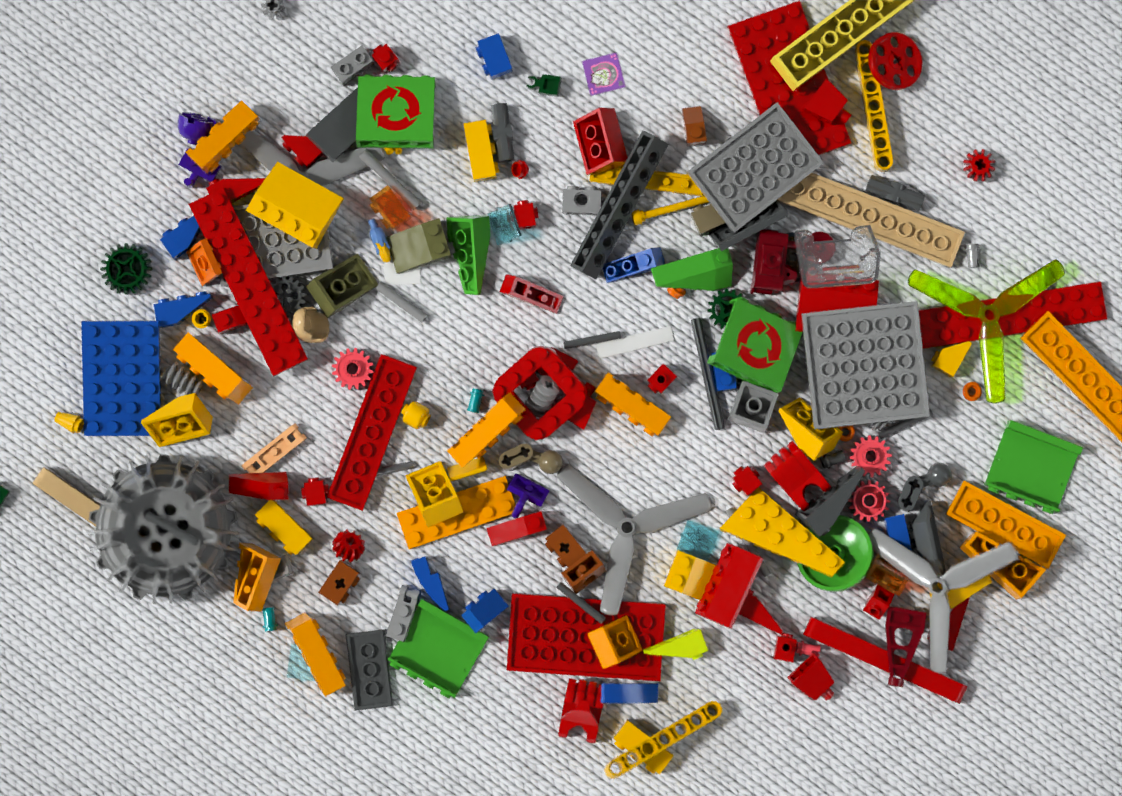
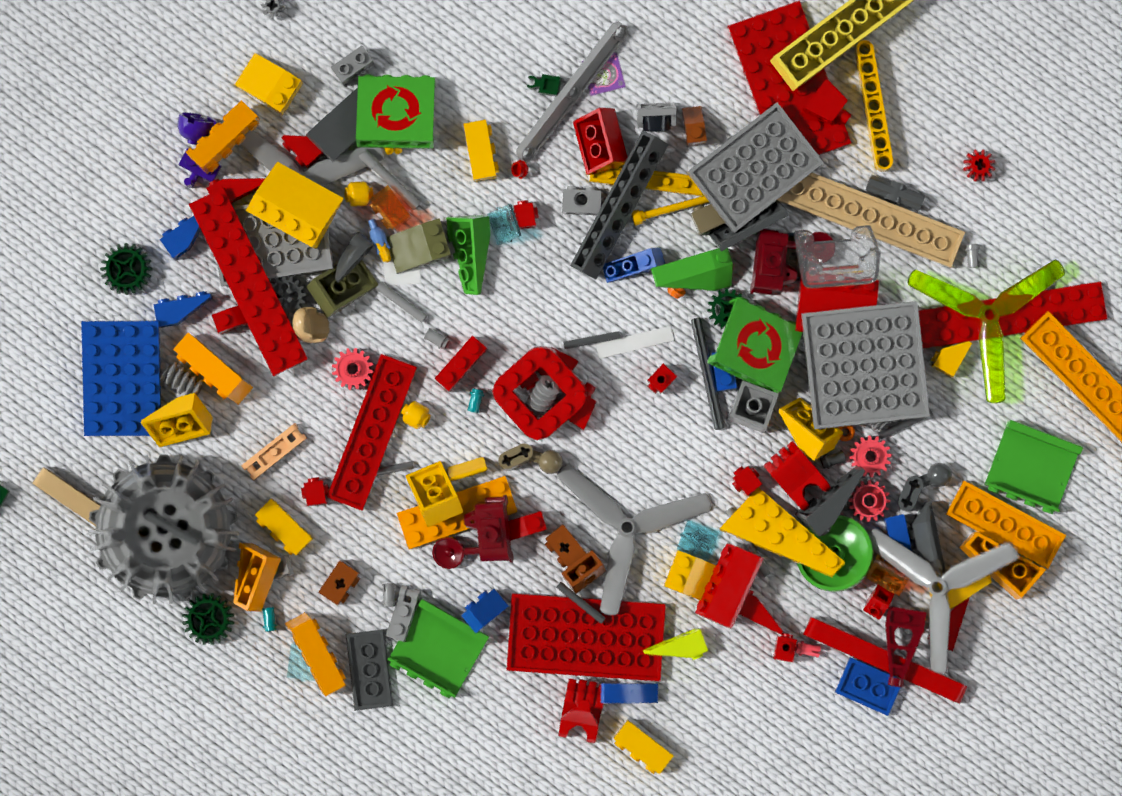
(71, 422): yellow cone -> none
(197, 315): yellow cone -> none
(204, 262): orange plate -> none
(215, 604): none -> dark green gear
(260, 485): red slope -> none
(269, 83): none -> yellow slope
(348, 546): red gear -> none
(354, 252): none -> dark grey piece
(358, 193): none -> yellow head
(385, 58): red brick -> none
(388, 595): none -> light grey pin
(430, 582): blue slope -> none
(436, 338): none -> light grey pin
(460, 363): none -> red brick
(487, 430): light orange wedge -> none
(492, 531): none -> dark red piece
(494, 56): blue brick -> none
(502, 132): dark grey piece -> none
(527, 491): dark purple plate -> none
(531, 293): red slope -> none
(564, 102): none -> light grey beam
(615, 642): light orange slope -> none
(632, 405): light orange wedge -> none
(656, 116): none -> piece
(672, 738): yellow beam -> none
(812, 678): red torso -> none
(867, 686): none -> blue plate
(892, 53): red wedge -> none
(978, 391): orange plate -> none

